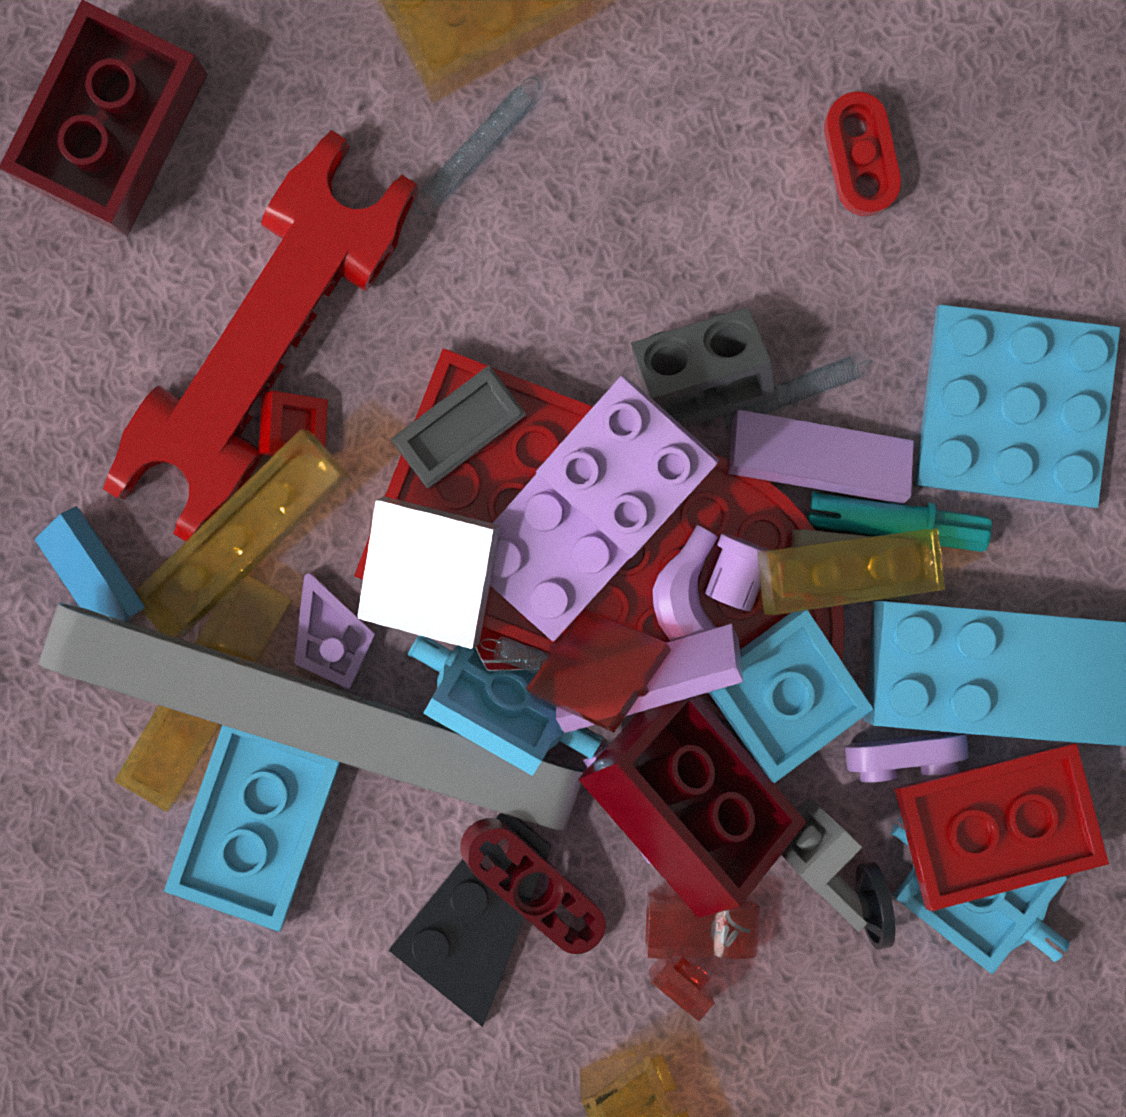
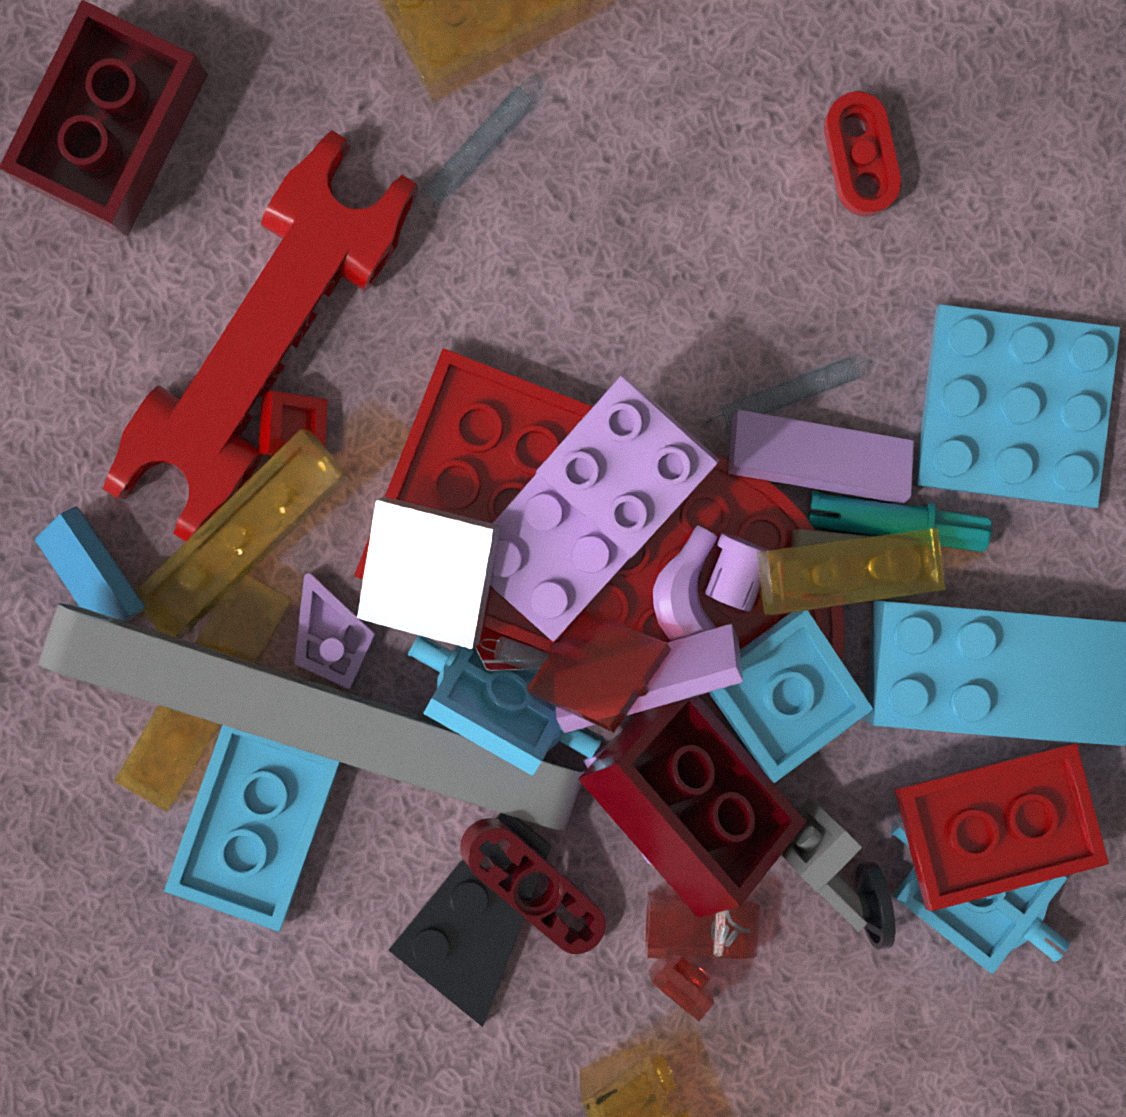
(458, 427): dark grey tile -> none
(706, 367): dark grey brick -> none
(881, 758): lavender plate -> none

